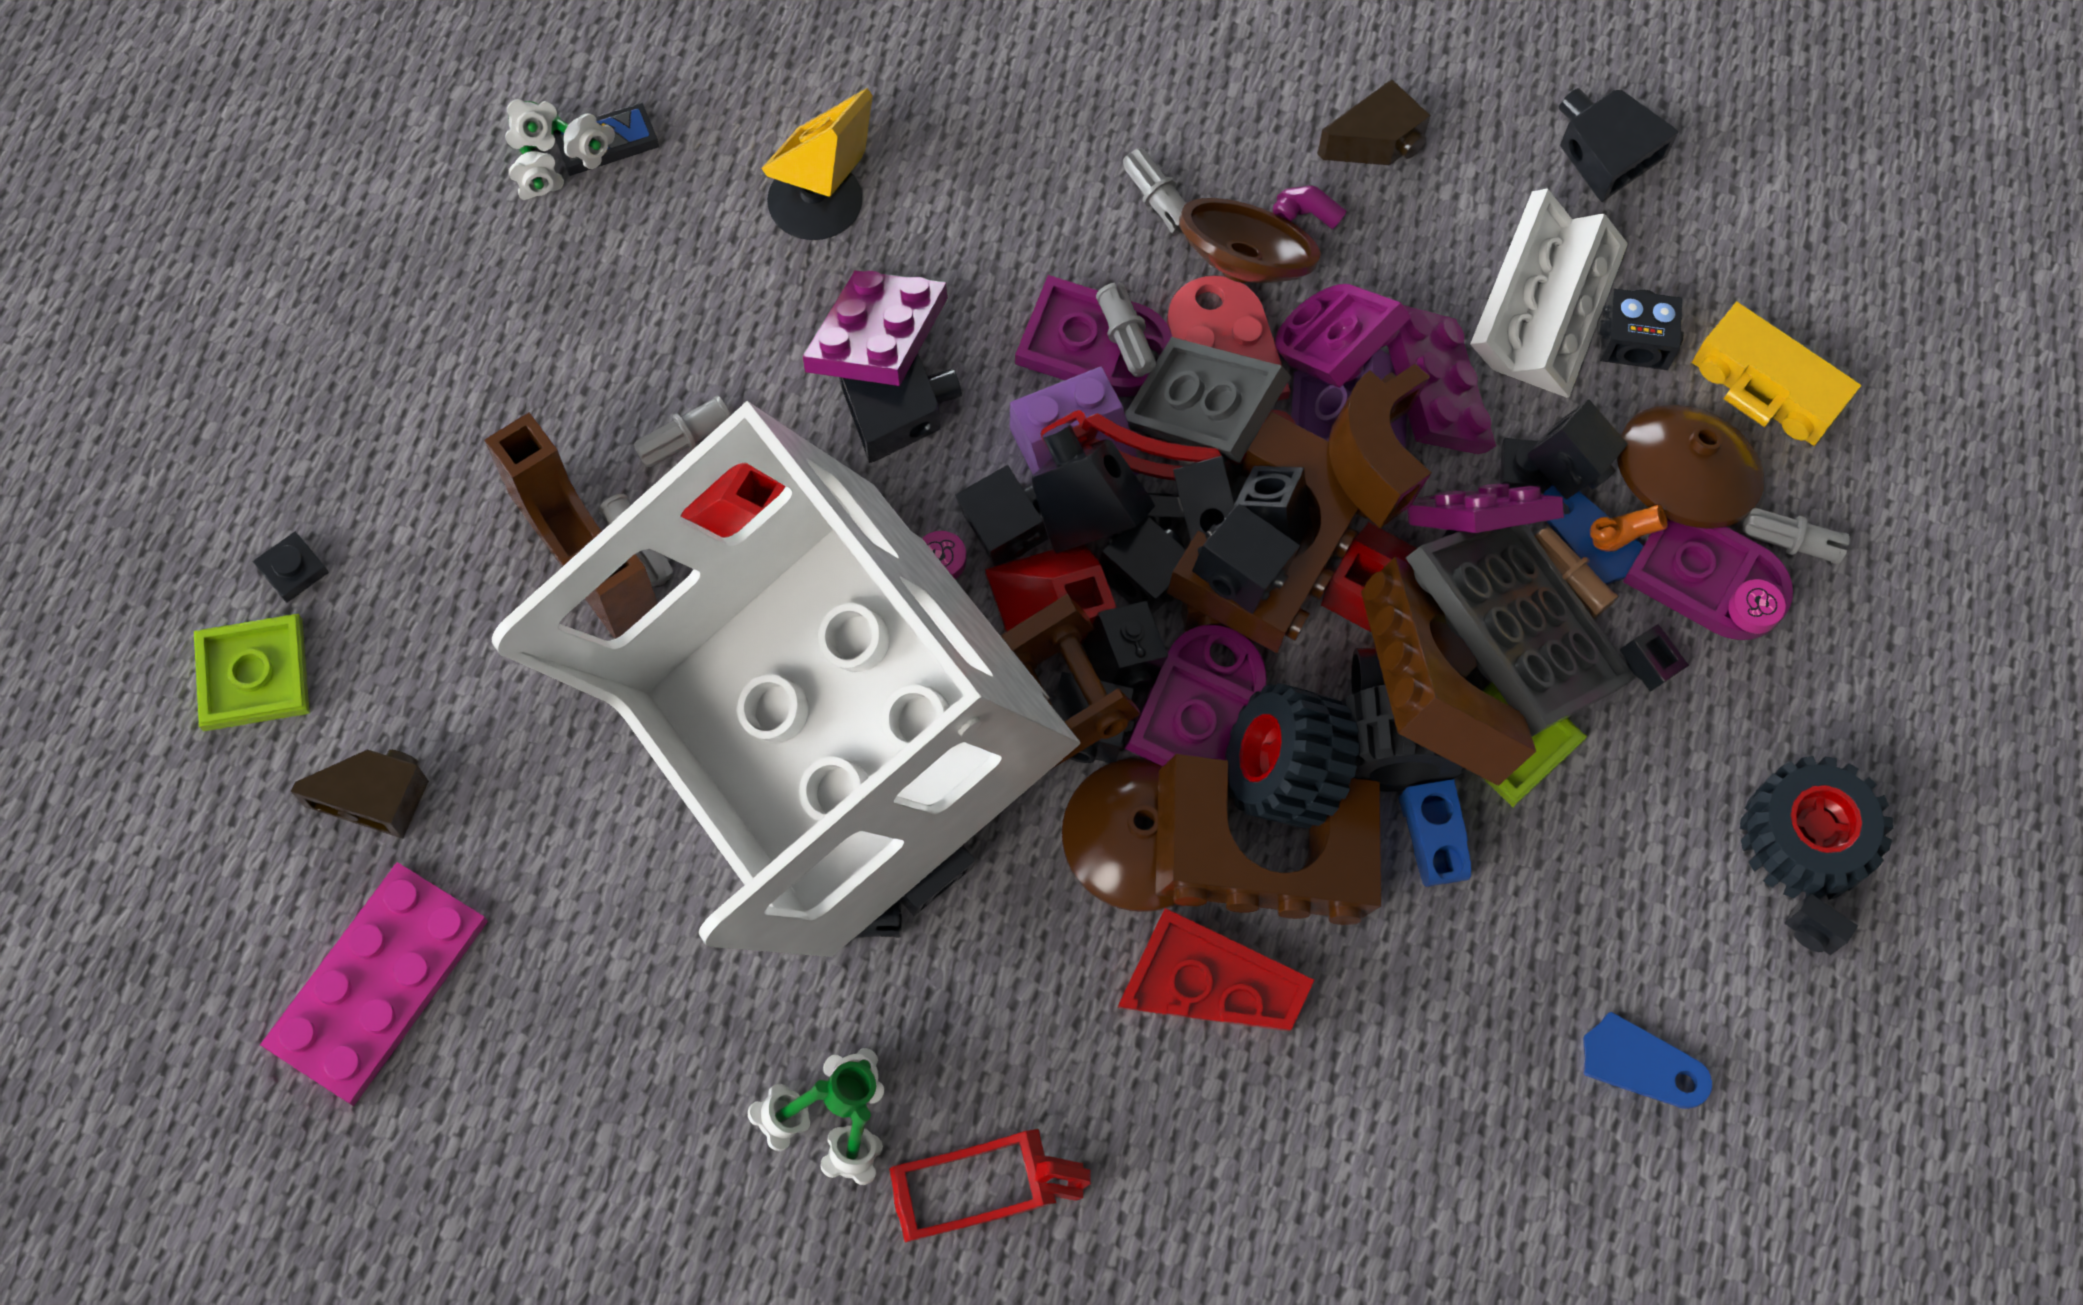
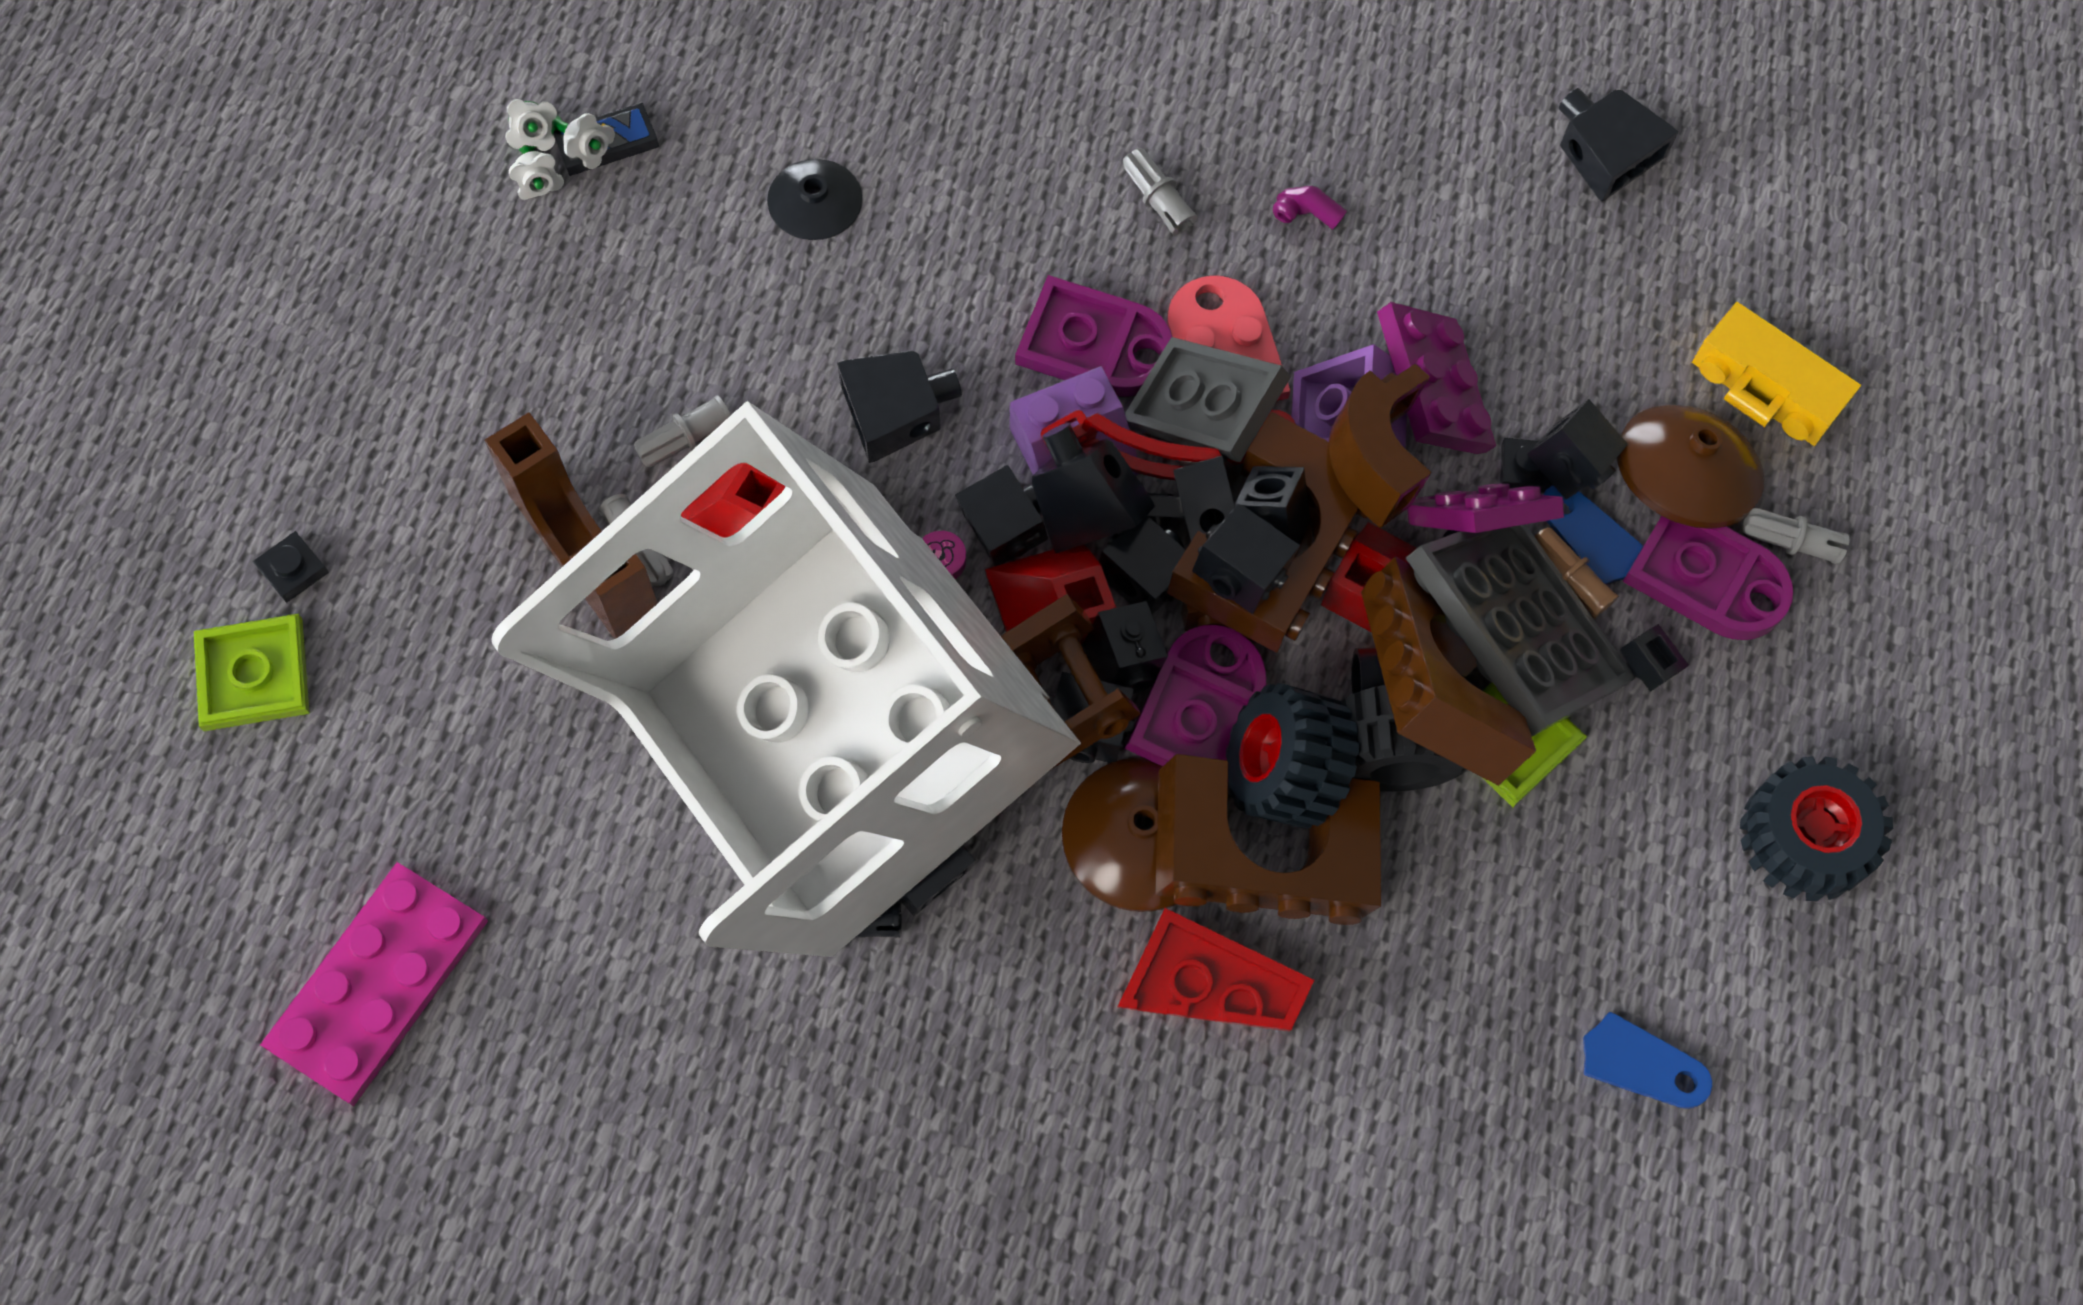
(367, 790): dark brown slope -> none
(825, 147): yellow slope -> none
(846, 1094): plant -> none
(876, 327): magenta plate -> none
(1038, 1169): red sword -> none
(1126, 329): light grey axle -> none
(1248, 241): reddish brown dish -> none
(1339, 332): magenta plate -> none
(1377, 129): dark brown slope -> none
(1437, 832): blue leg -> none
(1549, 295): white slope -> none
(1616, 532): orange arm -> none
(1641, 329): black head -> none
(1756, 606): dark pink tile -> none
(1819, 926): black plate -> none

